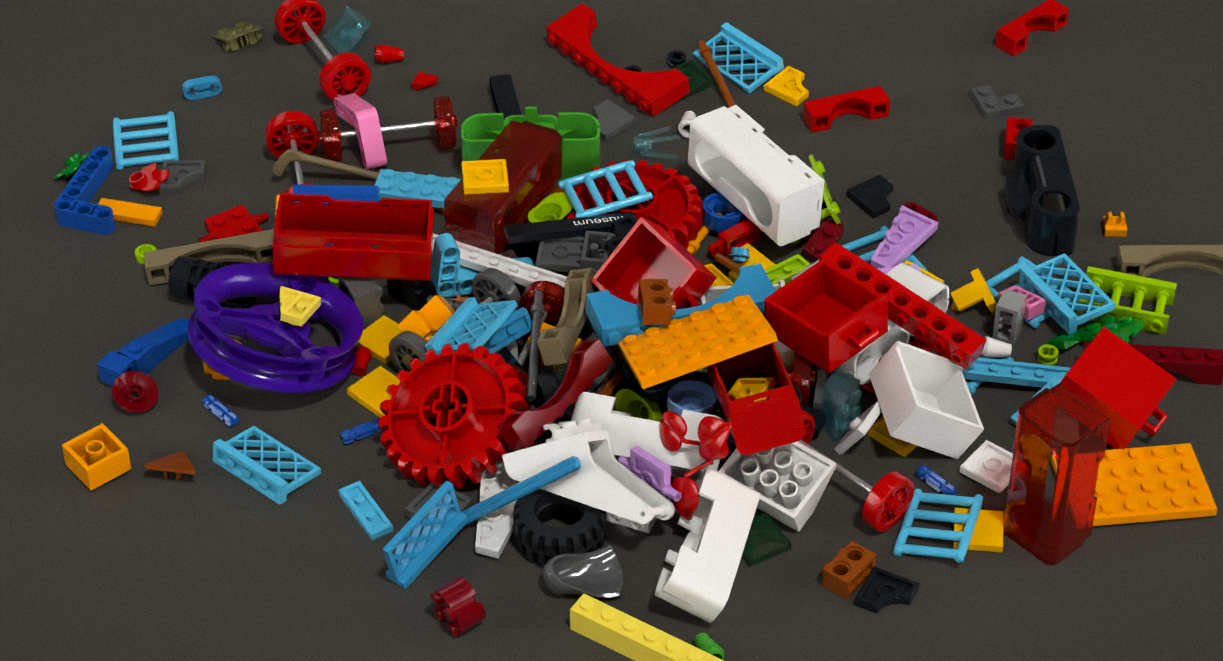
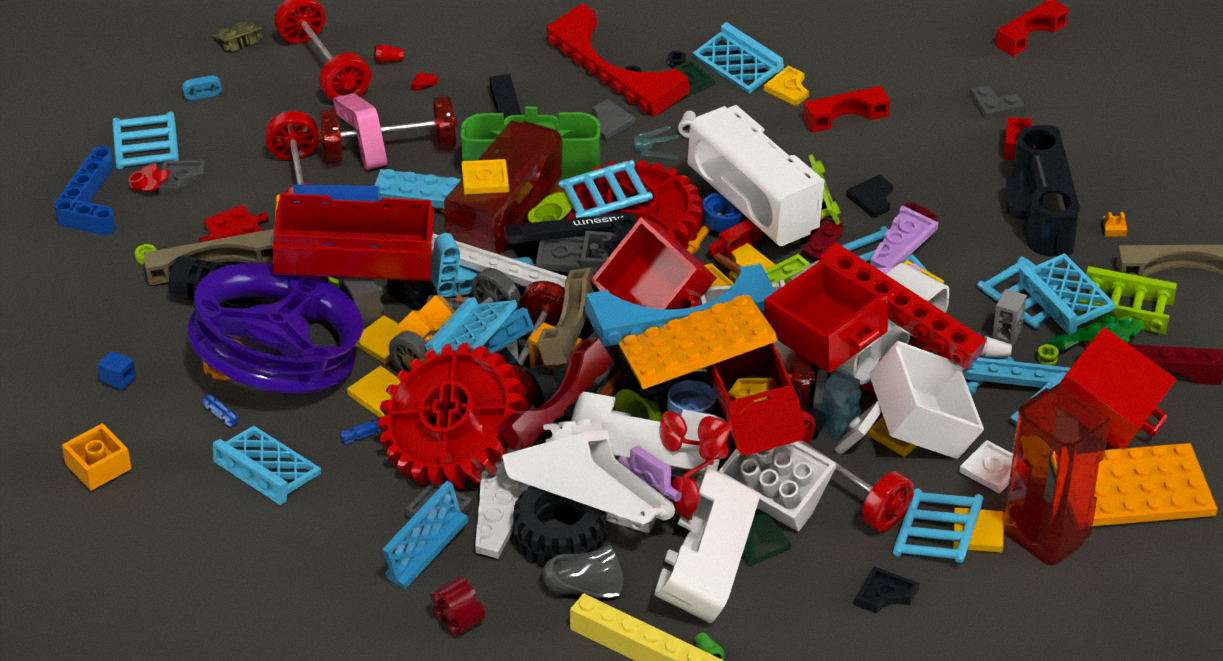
(73, 163): green plate -> none
(133, 212): light orange tile -> none
(135, 383): dark red dish -> none
(156, 345): blue wedge -> none
(175, 462): dark orange piece -> none
(292, 155): dark tan piece -> none
(297, 306): light yellow wing -> none
(348, 30): clear light blue slope -> none
(363, 356): red pin -> none
(365, 510): medium azure tile -> none
(522, 489): dark azure axle -> none
(536, 313): flat silver bar -> none
(655, 301): dark orange brick -> none
(706, 53): dark orange bar -> none
(739, 254): dark azure plate -> none
(848, 569): dark orange brick -> none
(935, 480): blue axle -> none
(973, 293): yellow piece -> none
(1034, 305): bright pink slope -> none

